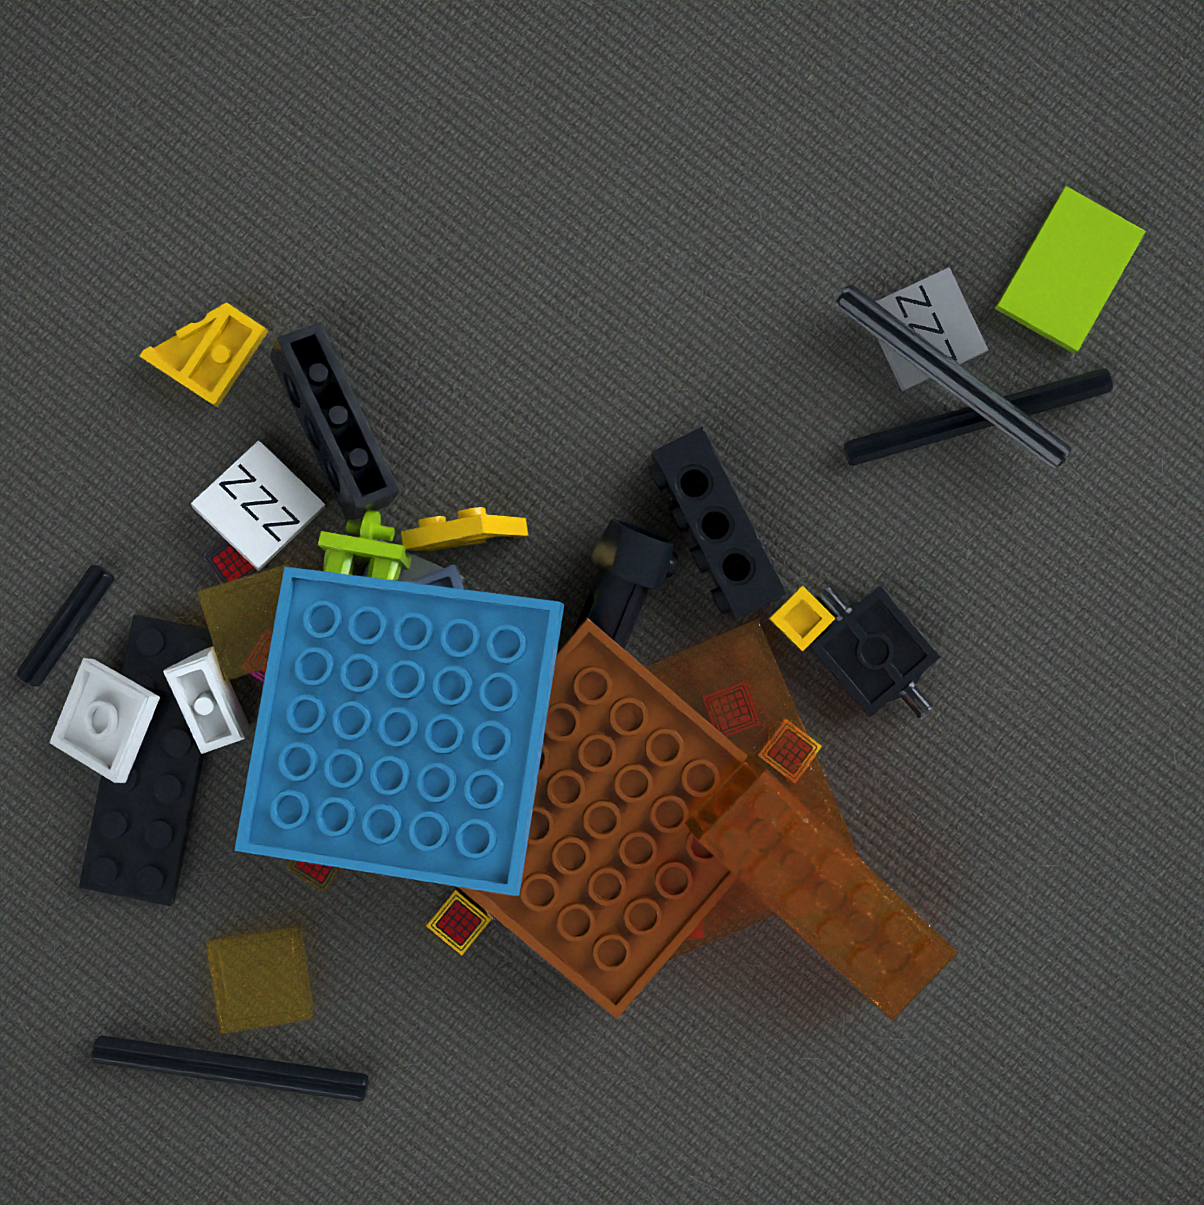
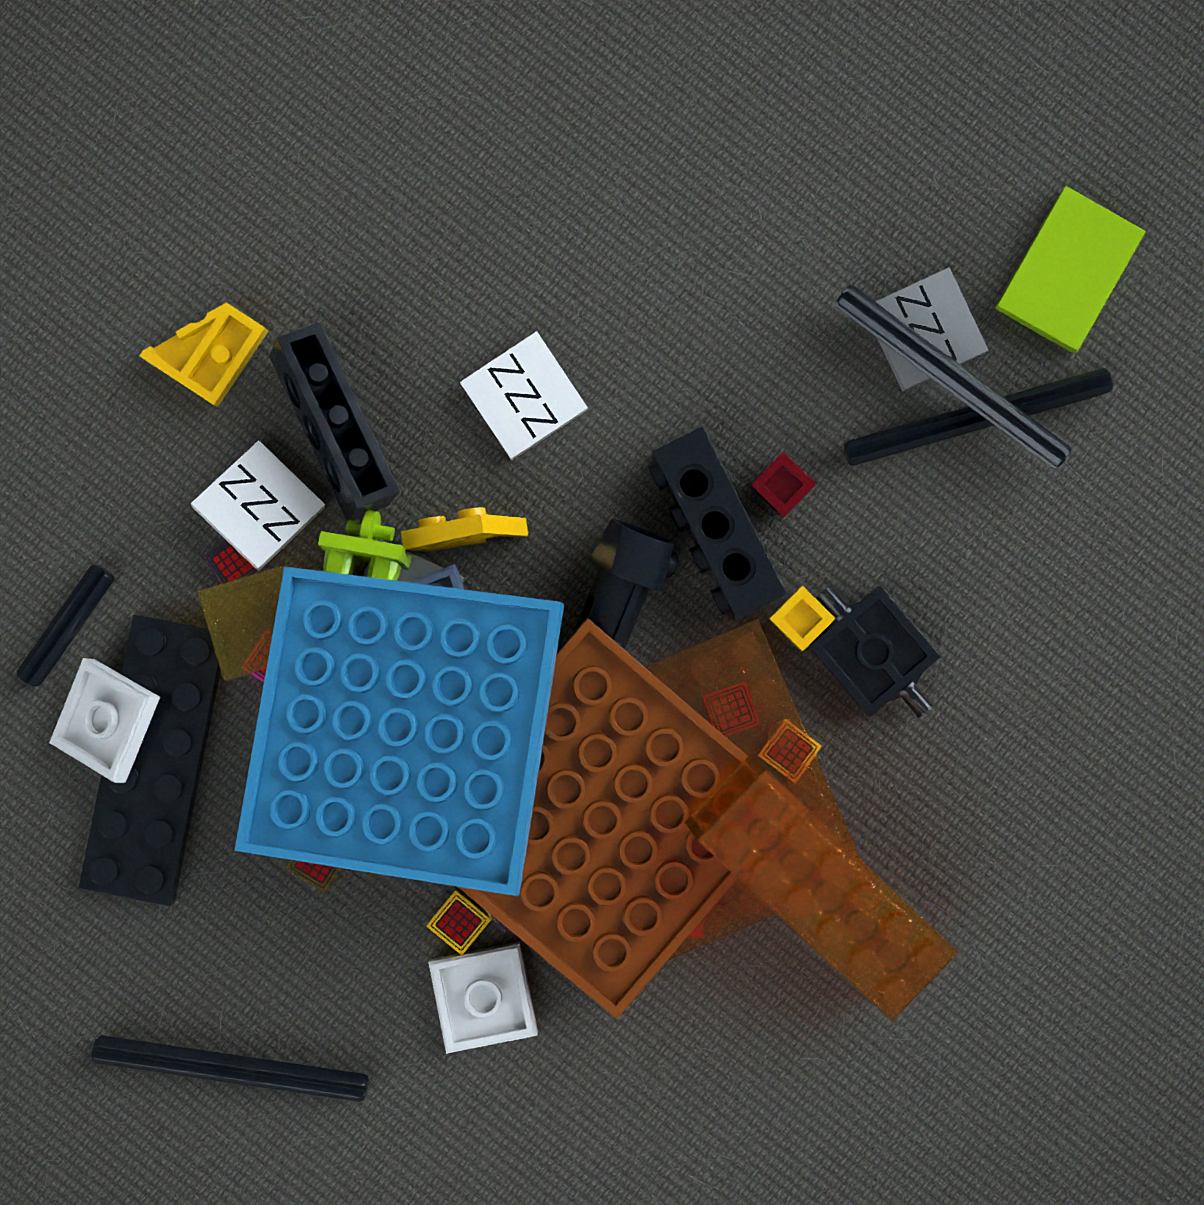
(207, 701): white slope -> none
(260, 979): clear yellow tile -> none
(483, 997): none -> white tile
(524, 395): none -> white tile
(782, 485): none -> dark red plate

